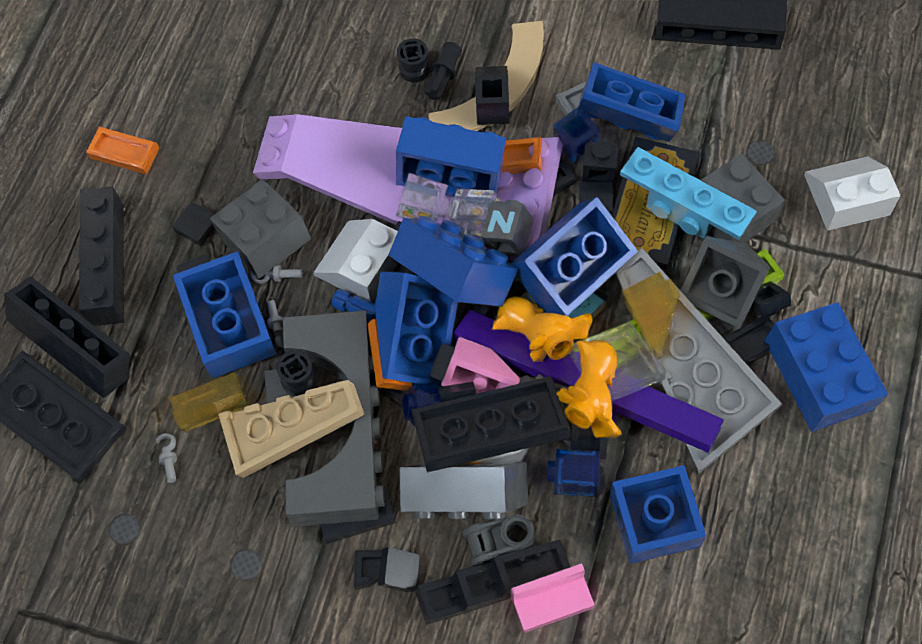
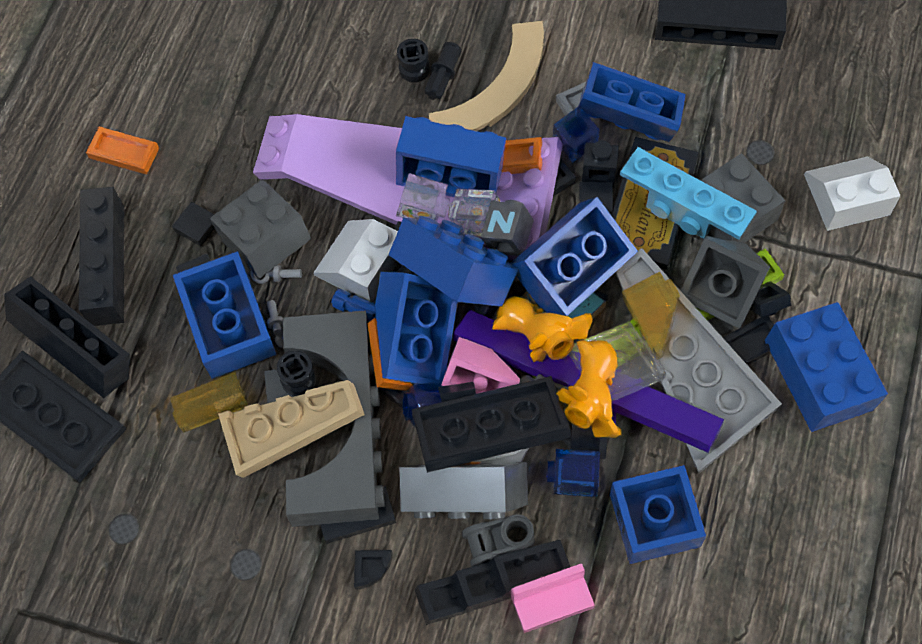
(167, 457): light grey hand -> none
(398, 569): tile -> none
(441, 363): black tile -> none
(492, 95): black slope -> none

